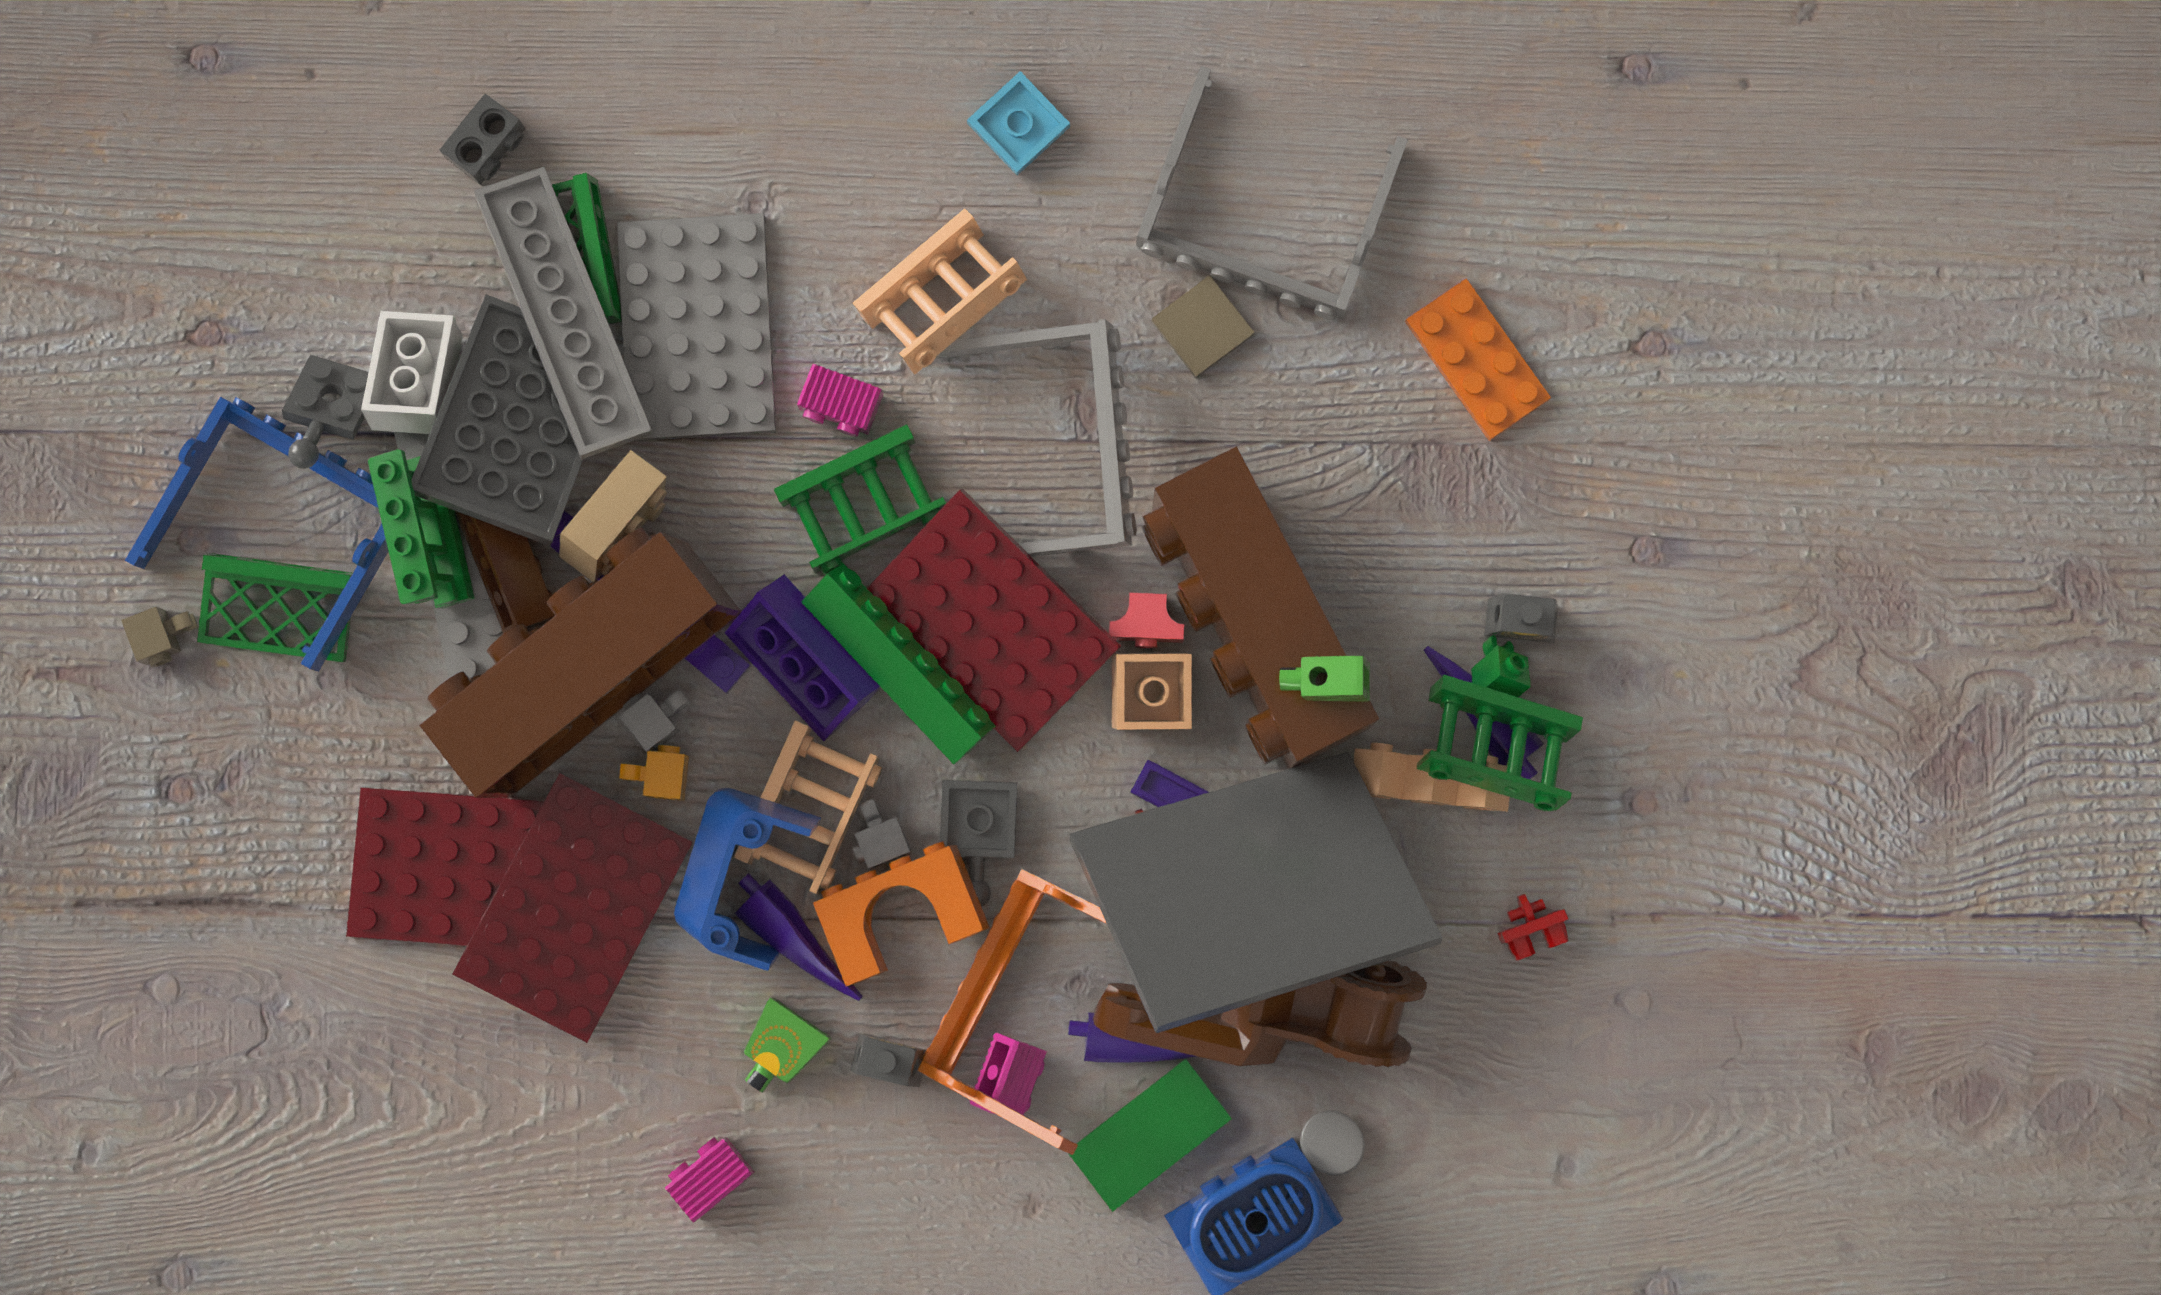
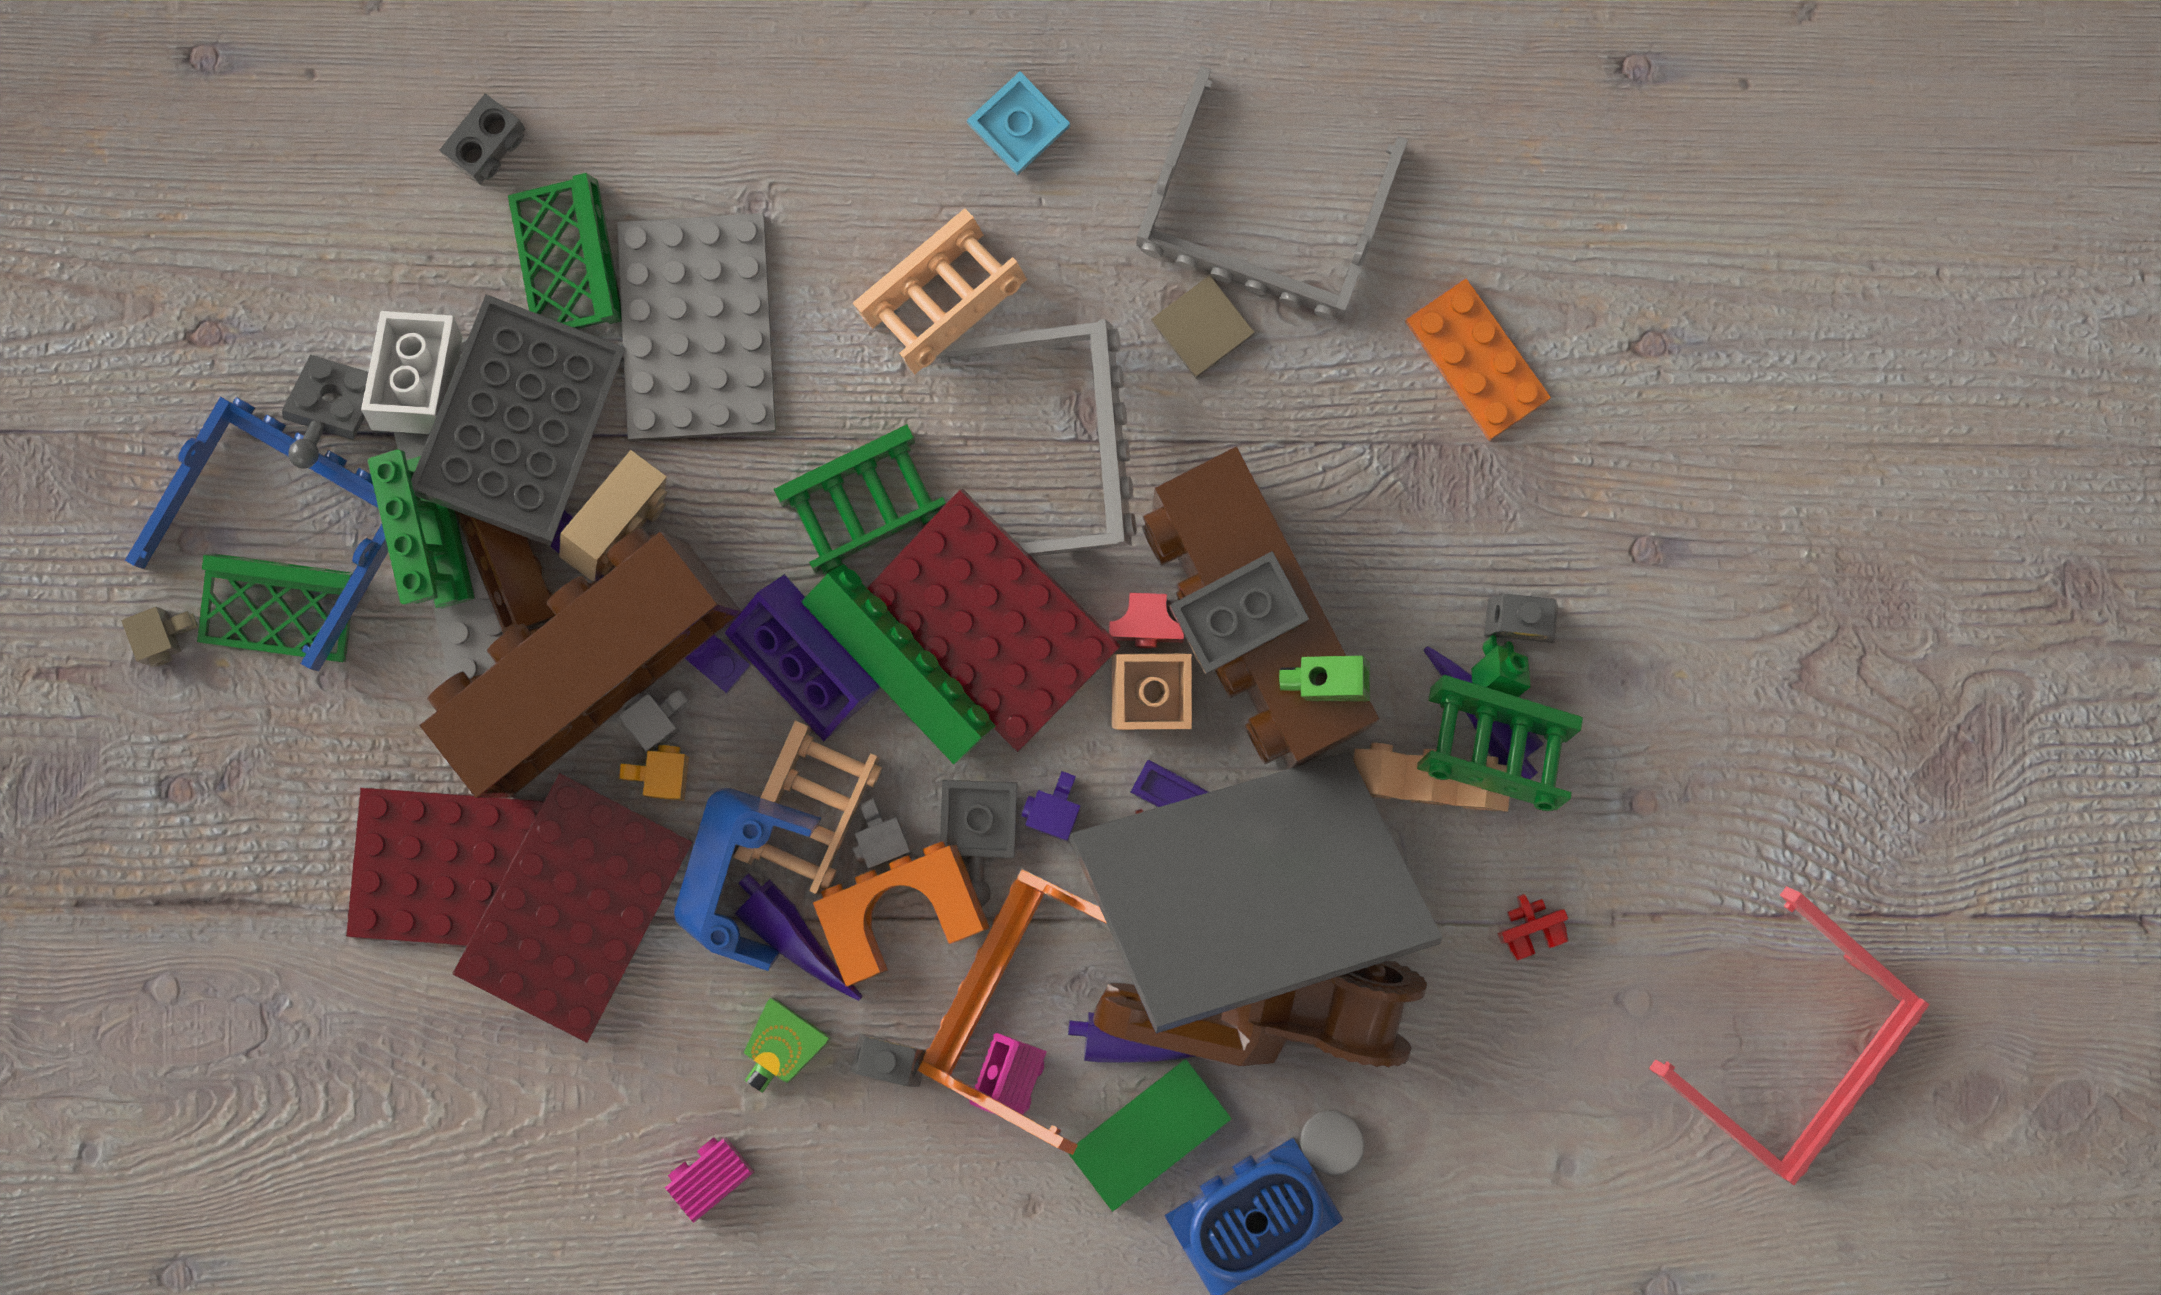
(562, 313): light grey plate -> none
(839, 400): dark pink brick -> none
(1053, 813): none -> dark purple brick
(1239, 612): none -> dark grey plate
(1854, 1083): none -> coral piece

